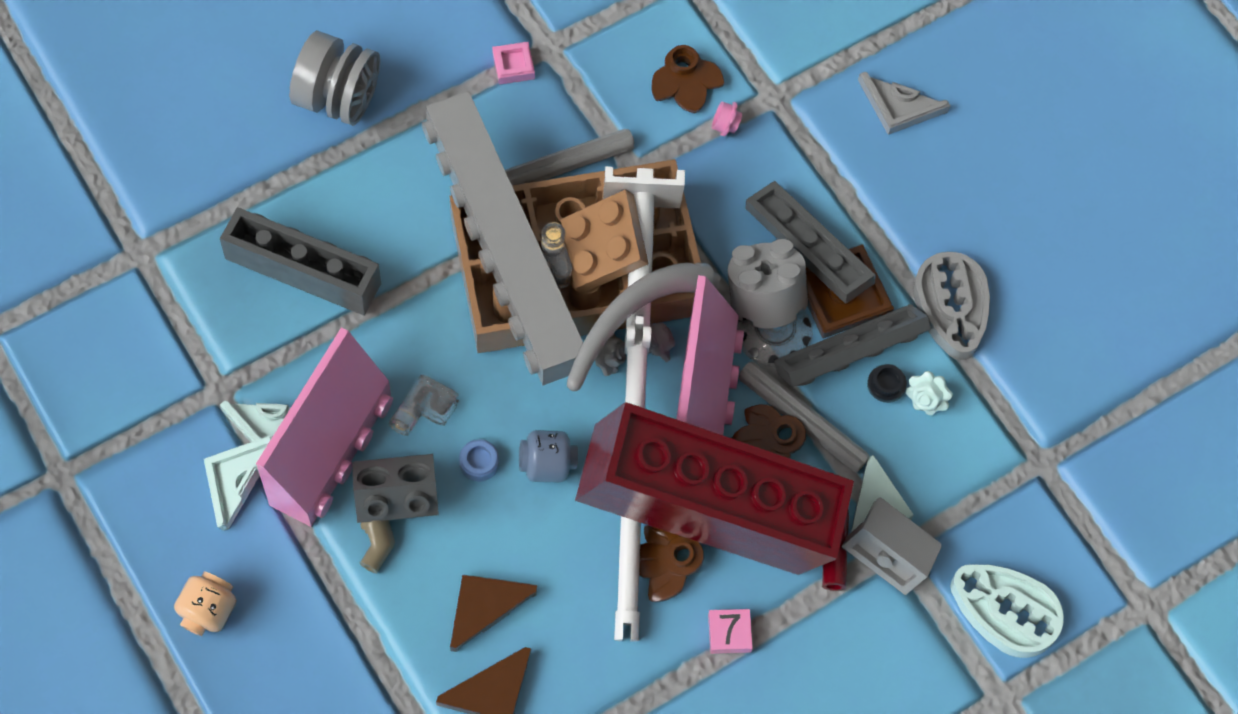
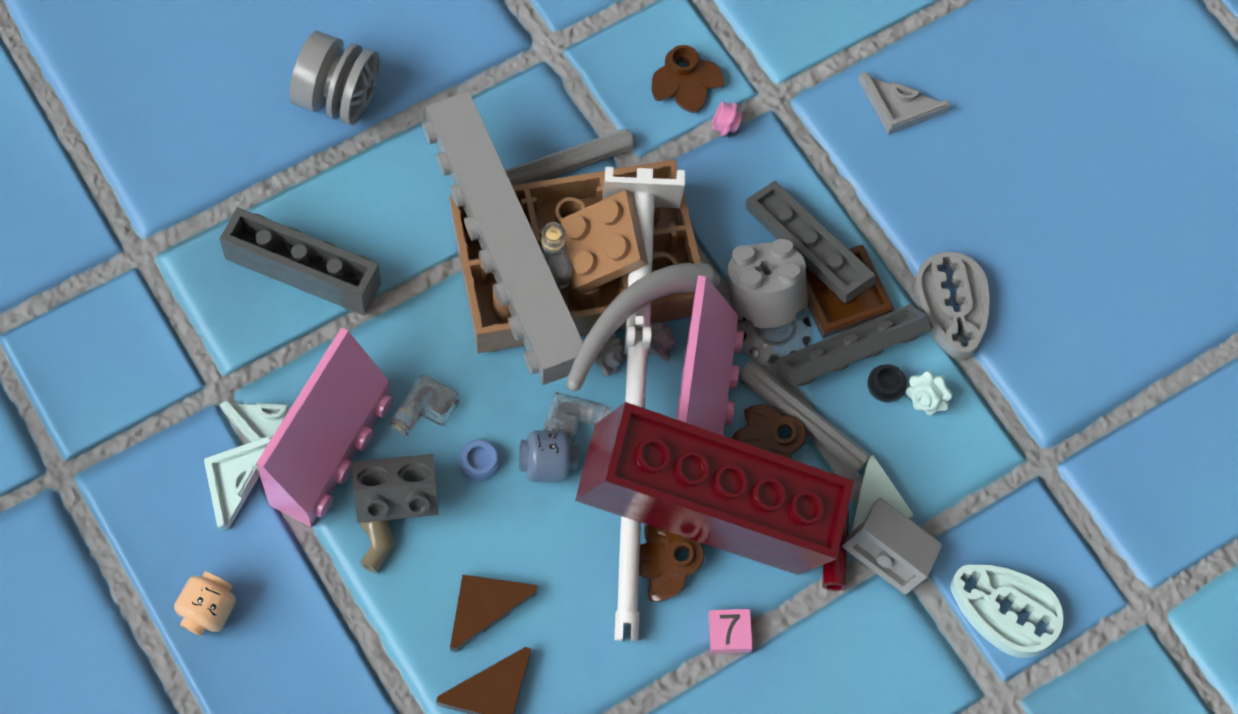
(513, 63): bright pink tile -> none
(569, 411): none -> clear piece

